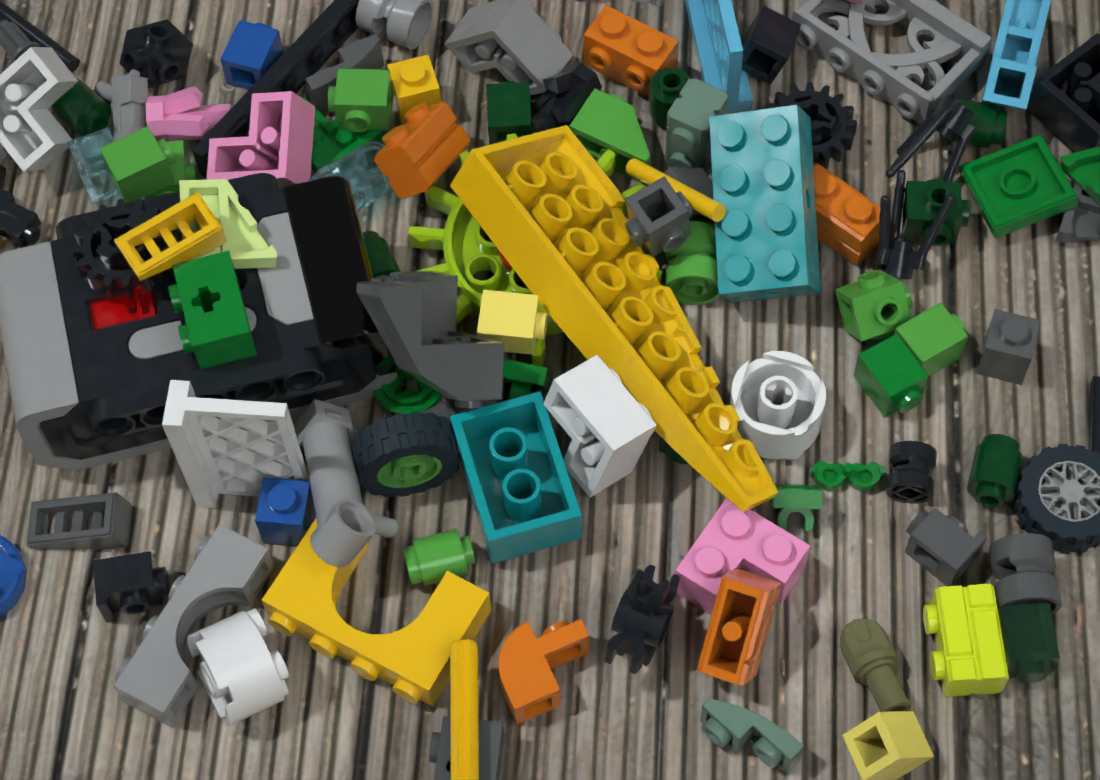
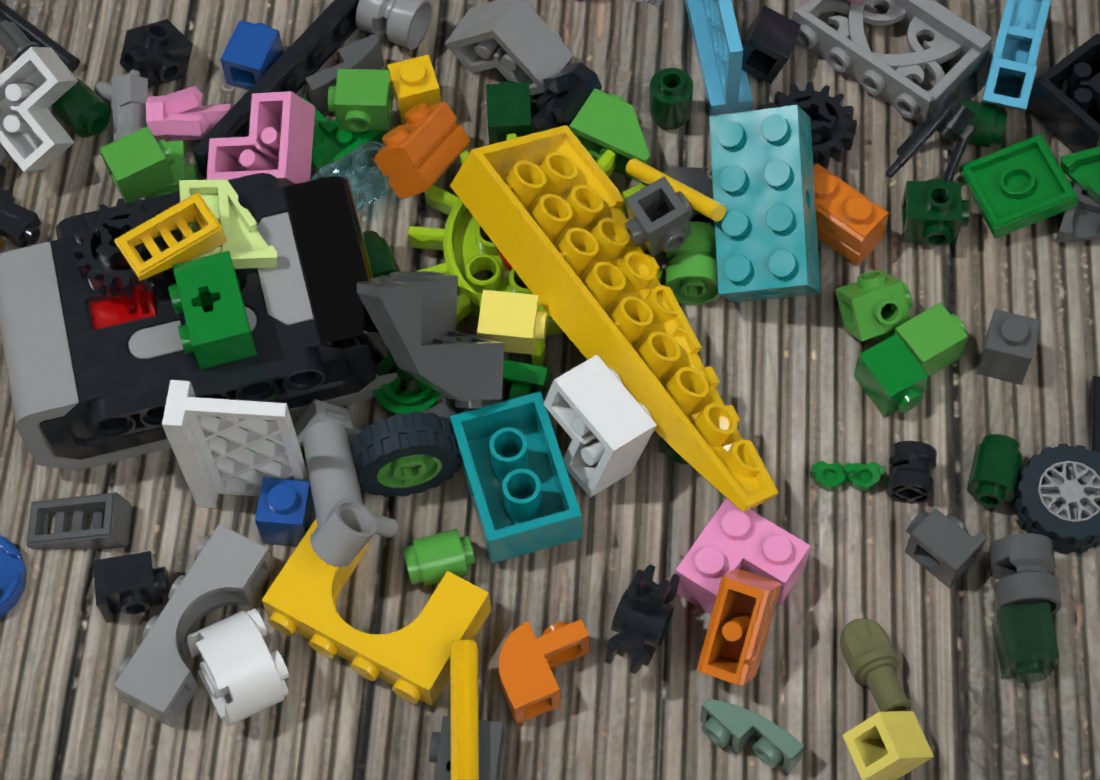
(92, 166): clear light blue brick -> none
(628, 49): orange brick -> none
(689, 125): sand green brick -> none
(778, 404): white brick -> none
(797, 499): green tile -> none
(897, 254): black plant -> none
(967, 640): neon yellow brick -> none

